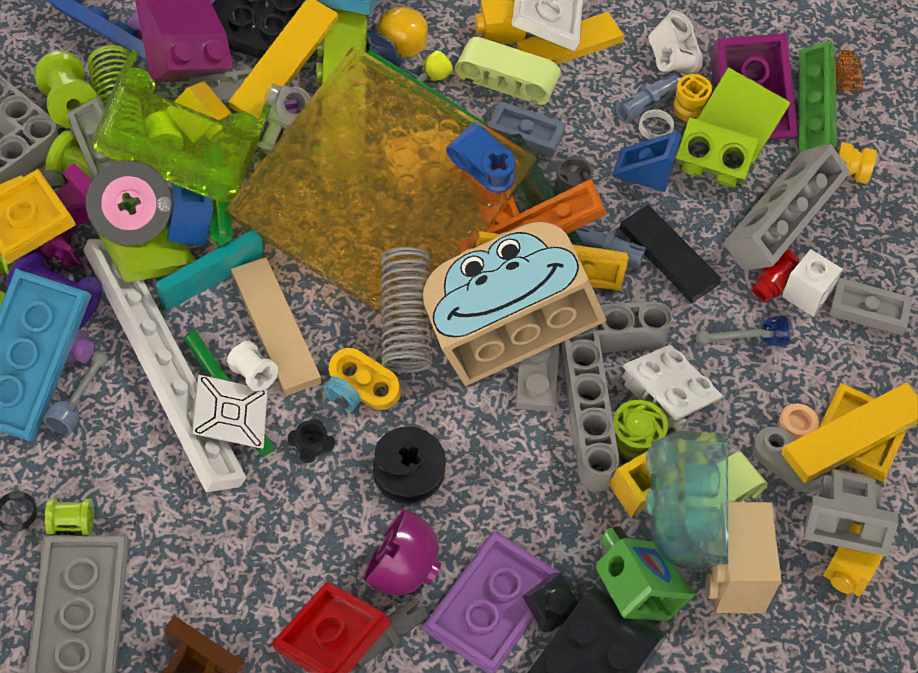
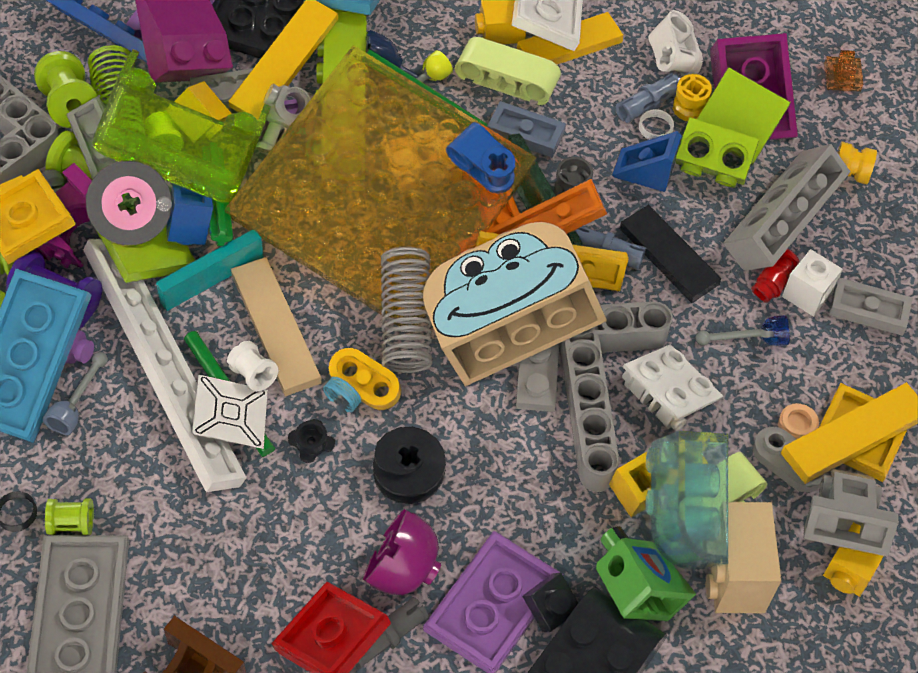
(405, 29): yellow hair -> none
(638, 427): lime wheel -> none
(817, 96): bright green tile -> none

